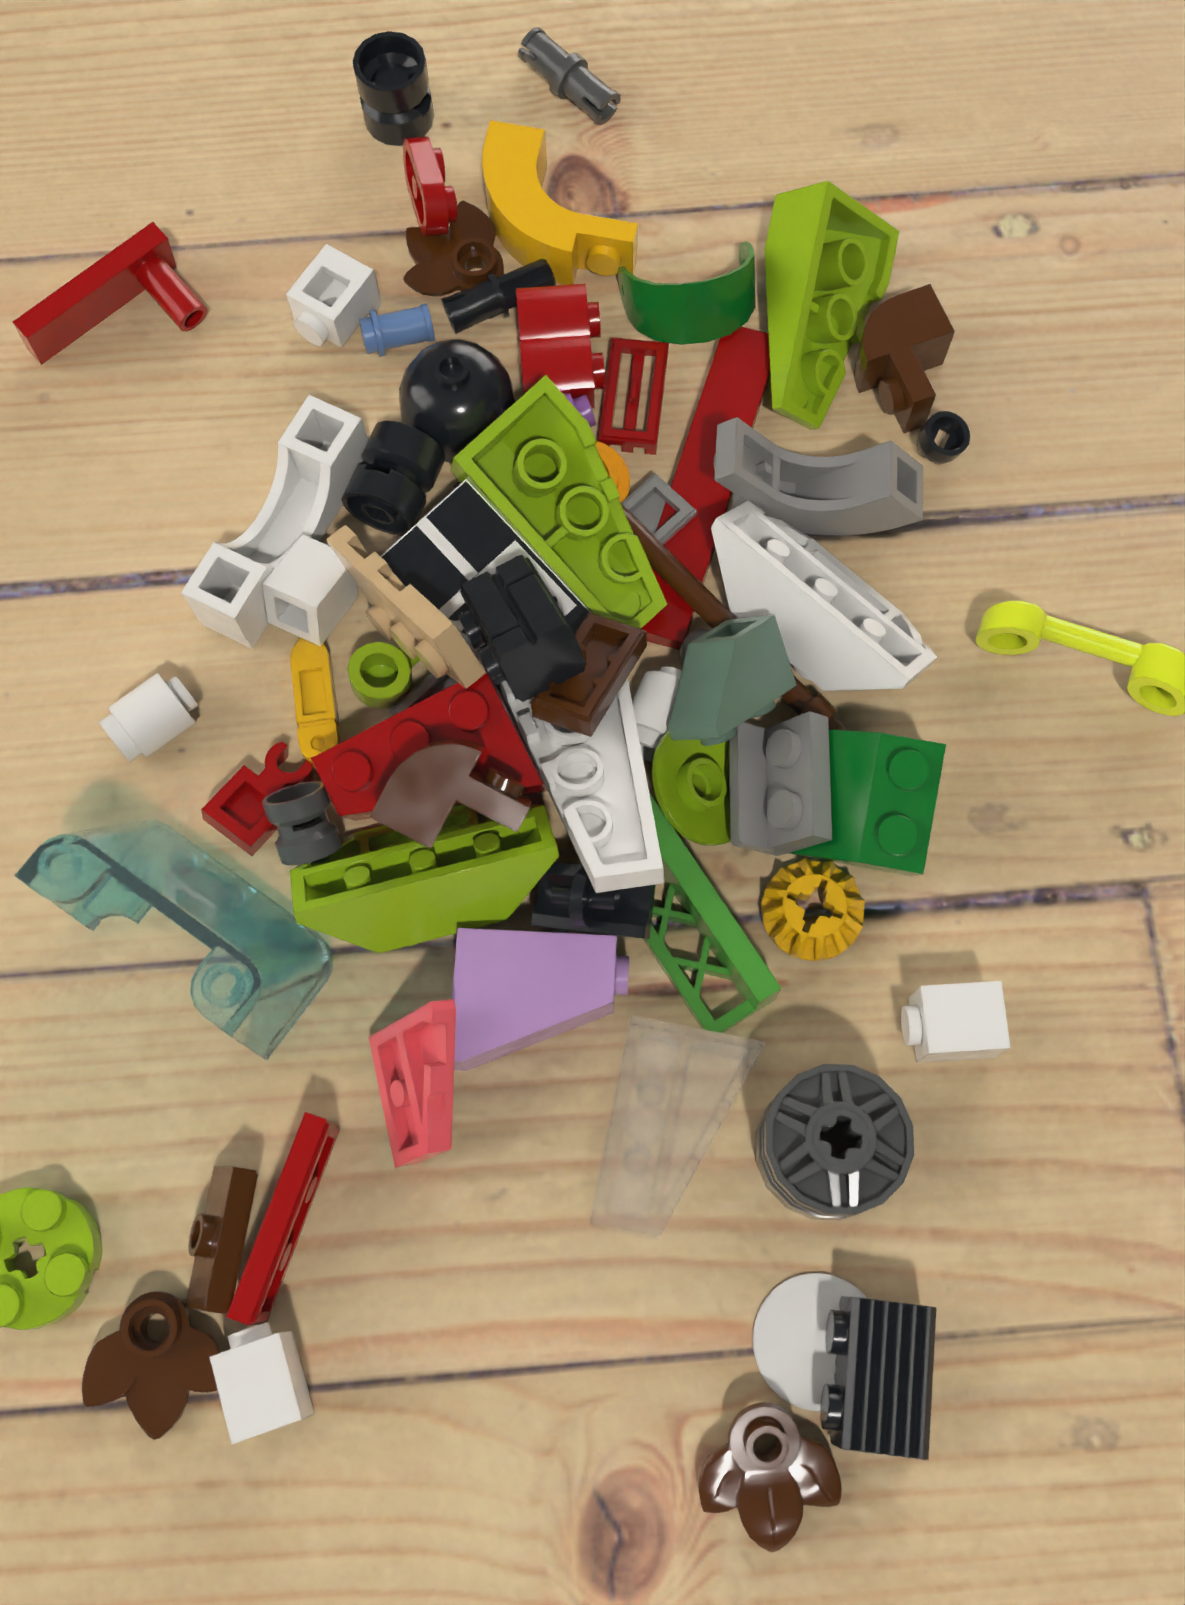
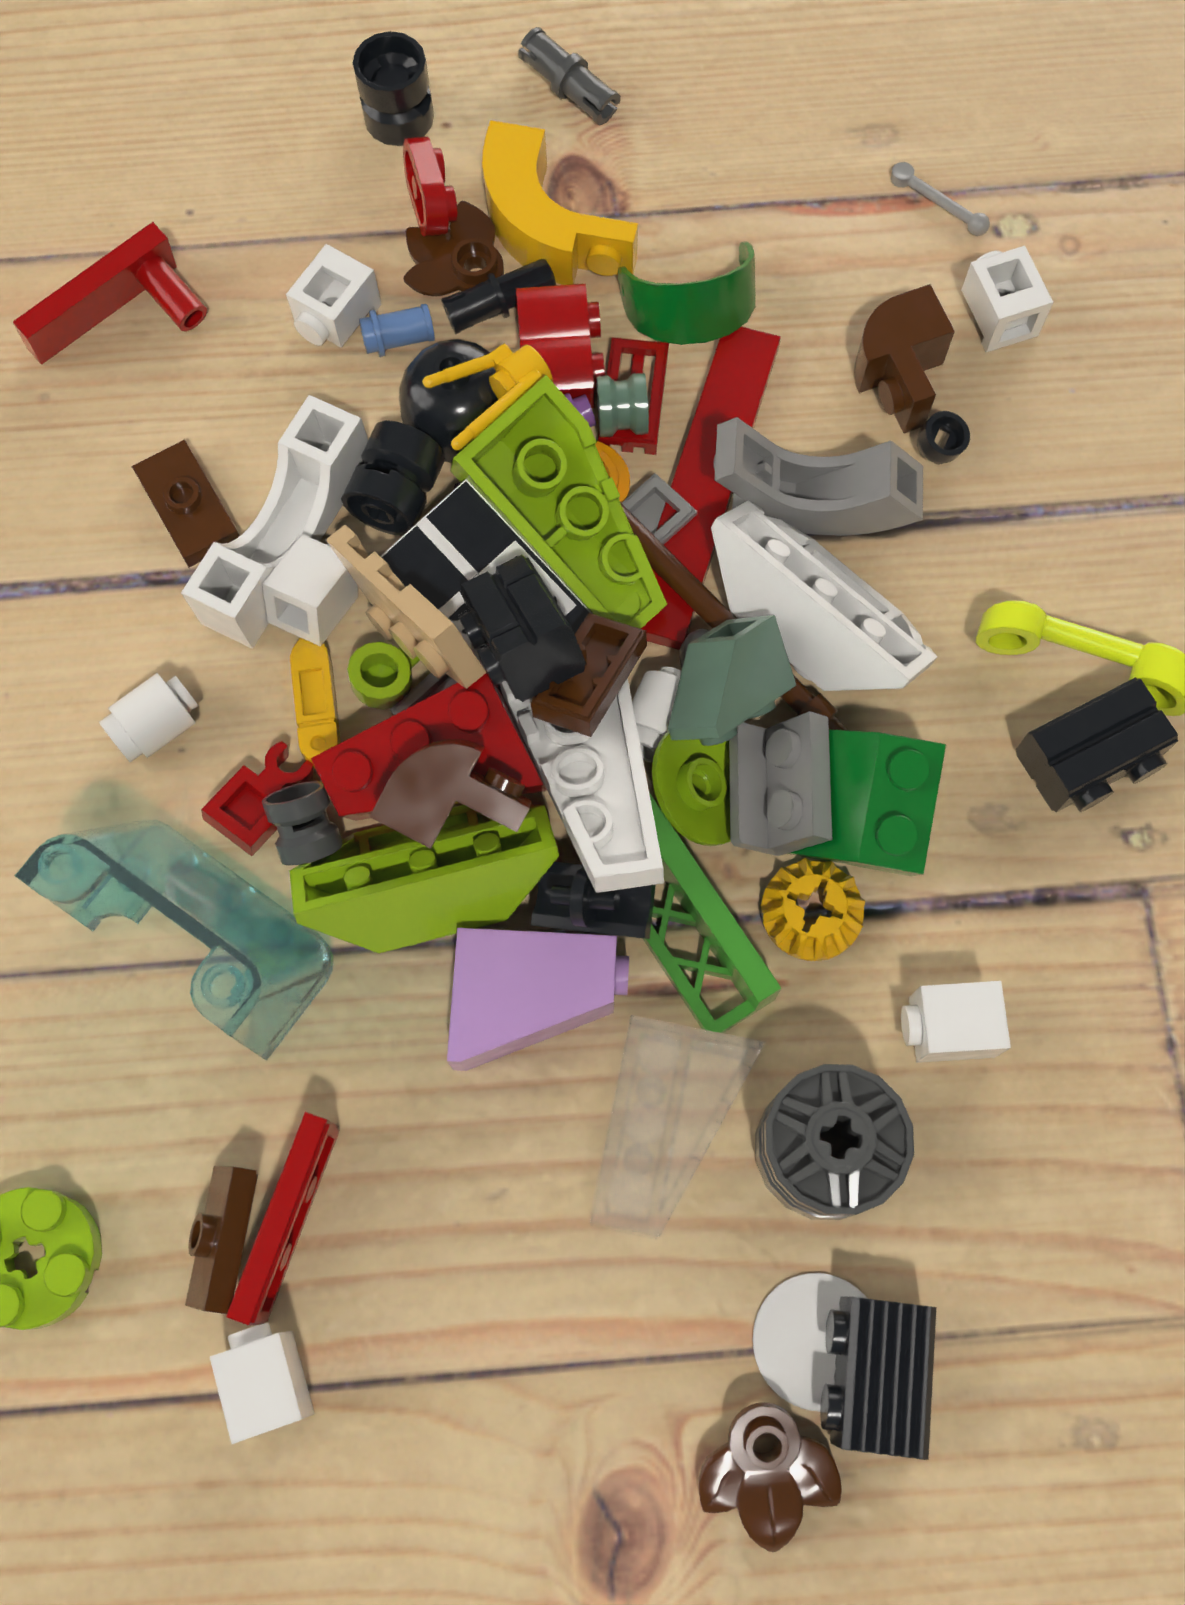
(148, 1371): reddish brown plate -> none
(185, 501): none -> reddish brown plate
(417, 1081): coral wing -> none
(513, 378): none -> yellow plant
(622, 405): none -> sand green wheel
(822, 274): lime wedge -> none
(903, 176): none -> light grey hinge
(1006, 297): none -> white brick
(1096, 746): none -> black brick

